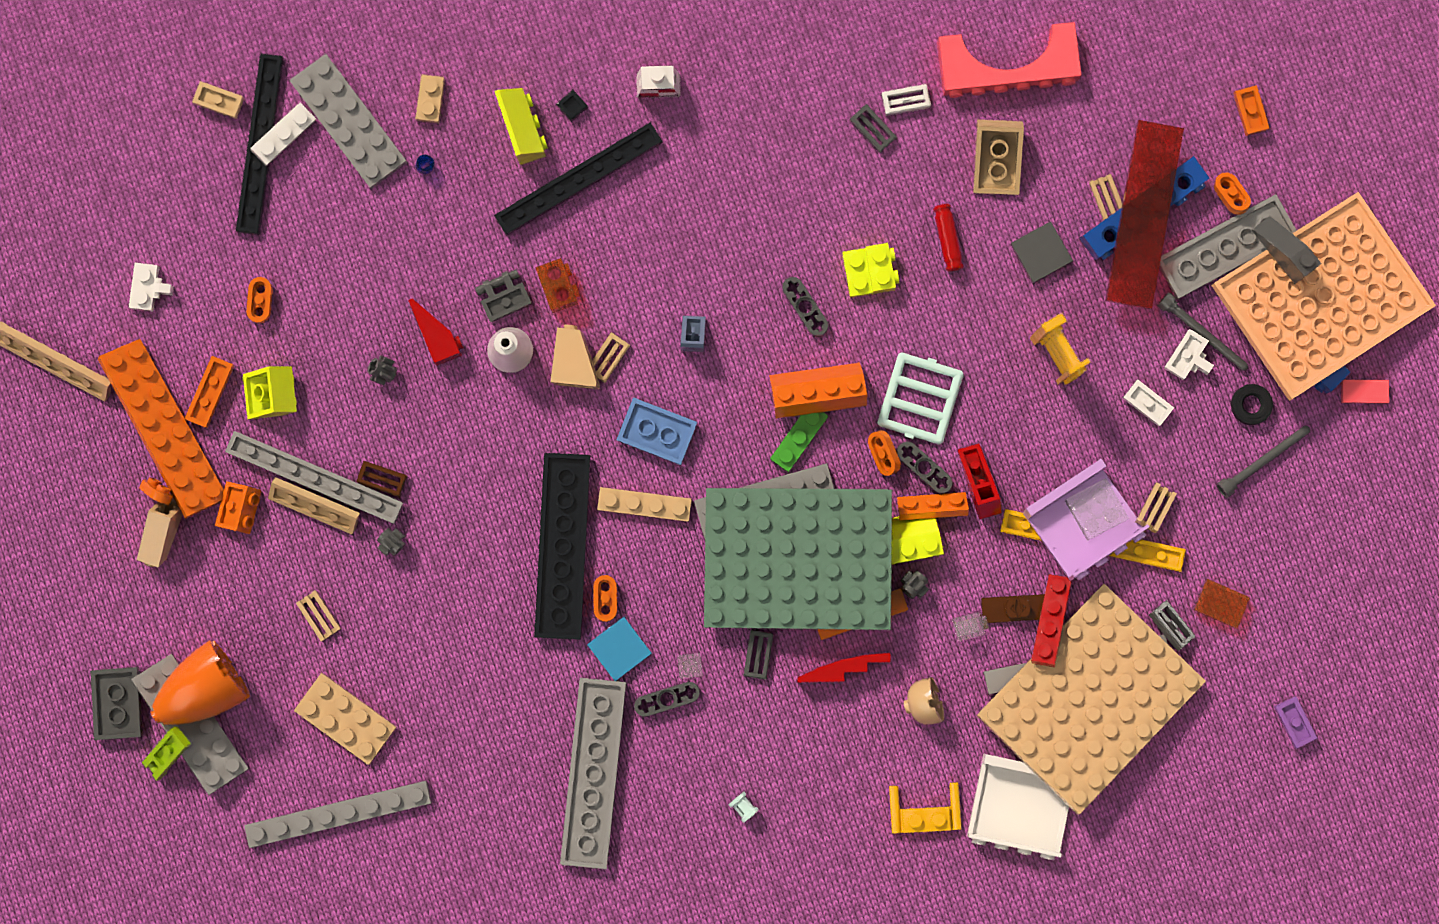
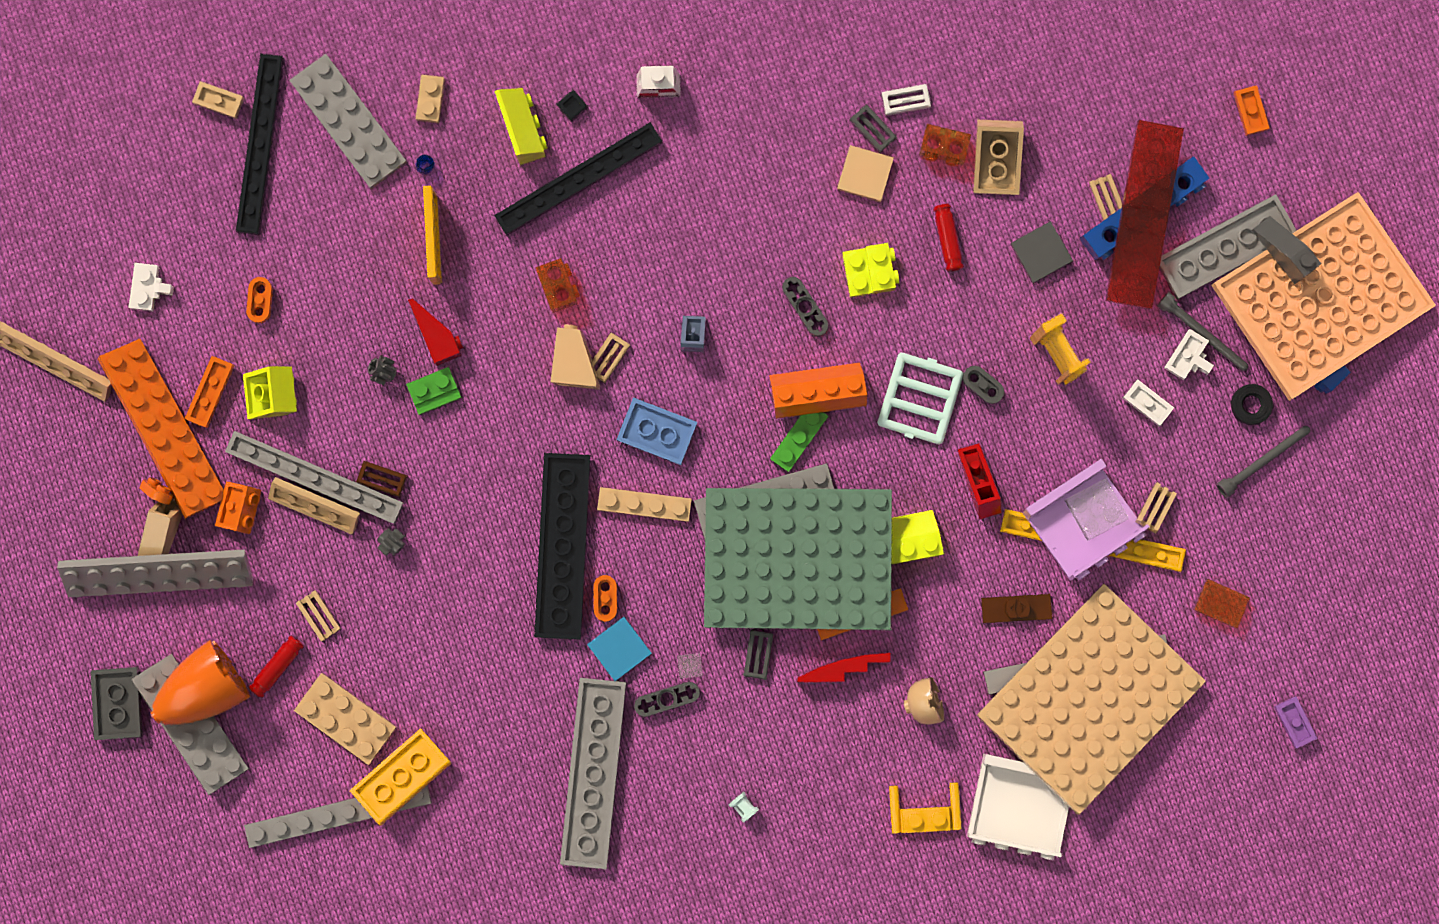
(155, 573): none -> light grey plate
(166, 753): lime plate -> none
(276, 666): none -> red axle
(283, 134): white plate -> none
(400, 777): none -> yellow tile
(432, 235): none -> yellow tile
(434, 391): none -> bright green plate
(505, 302): dark grey plate -> none
(516, 355): white cone -> none
(865, 173): none -> tan tile
(884, 453): orange plate -> none
(914, 584): dark grey gear -> none
(915, 451): dark grey beam -> none
(932, 506): orange plate -> none
(945, 138): none -> clear orange brick
(965, 74): coral arch -> none
(970, 626): clear brick -> none
(984, 383): none -> dark grey plate
(1051, 621): red plate -> none
(1169, 627): dark grey tile -> none
(1234, 193): orange plate -> none
(1365, 391): coral tile -> none

